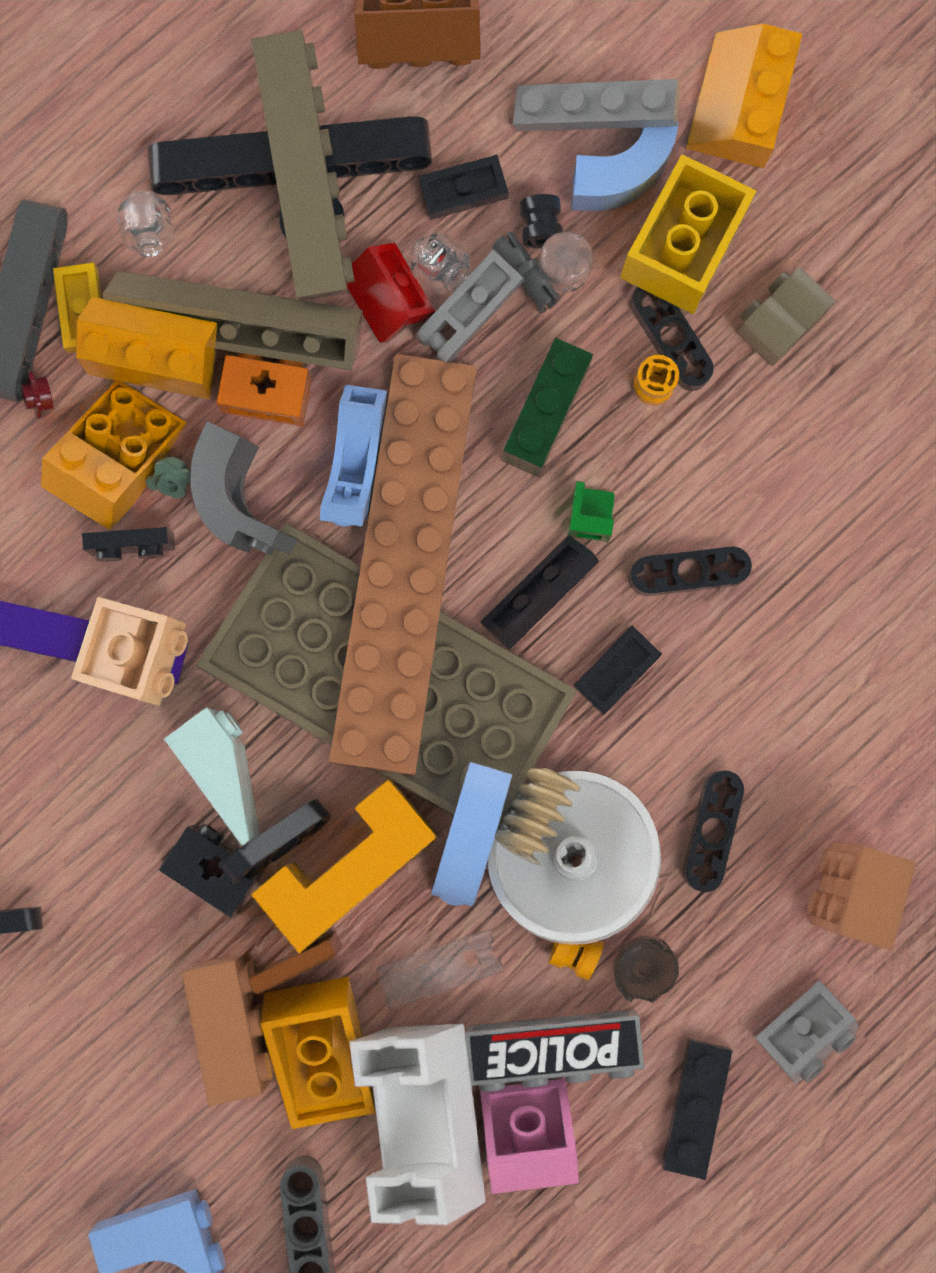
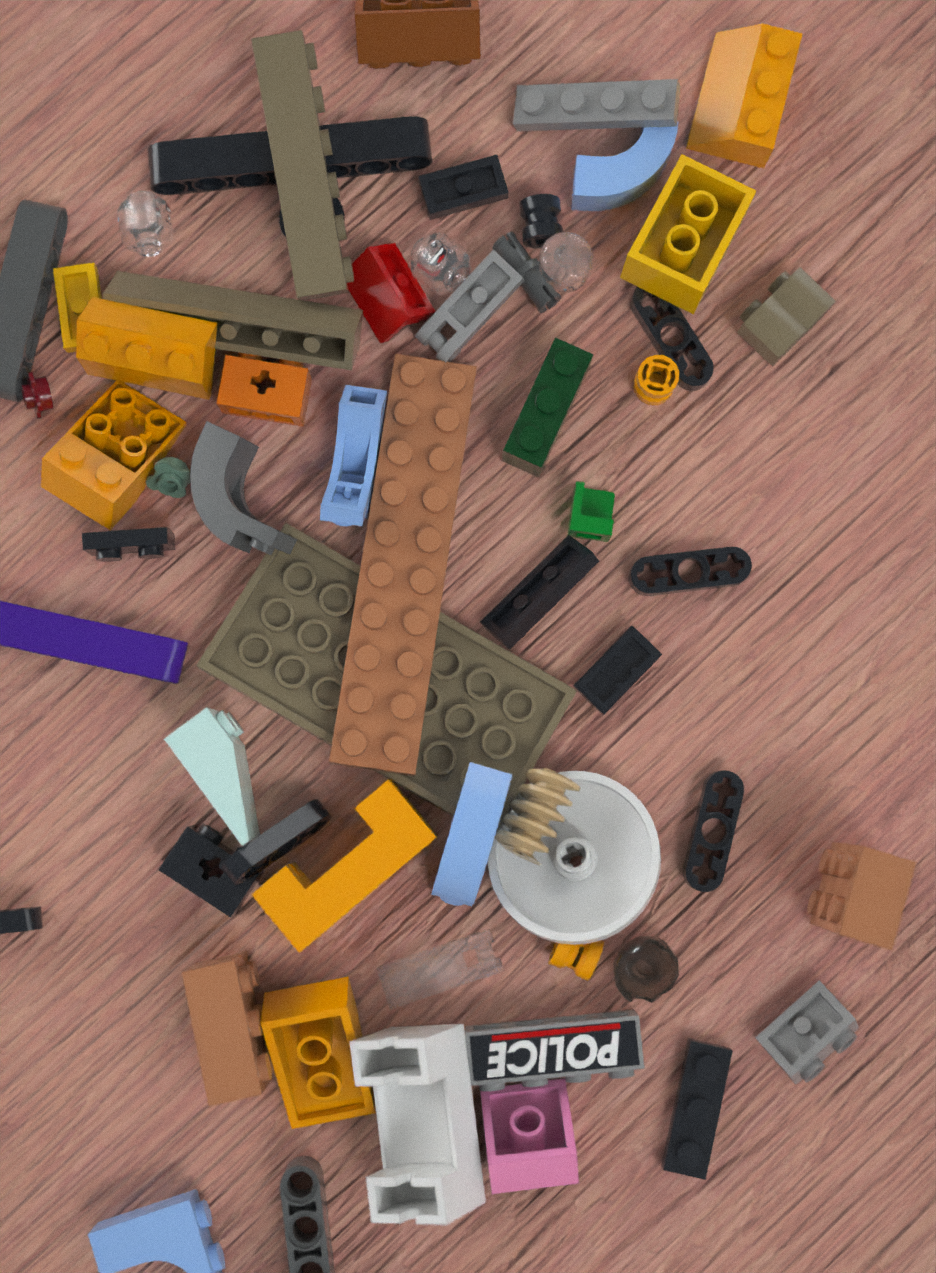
(130, 651): light nougat plate -> none
(295, 963): dark orange tile -> none

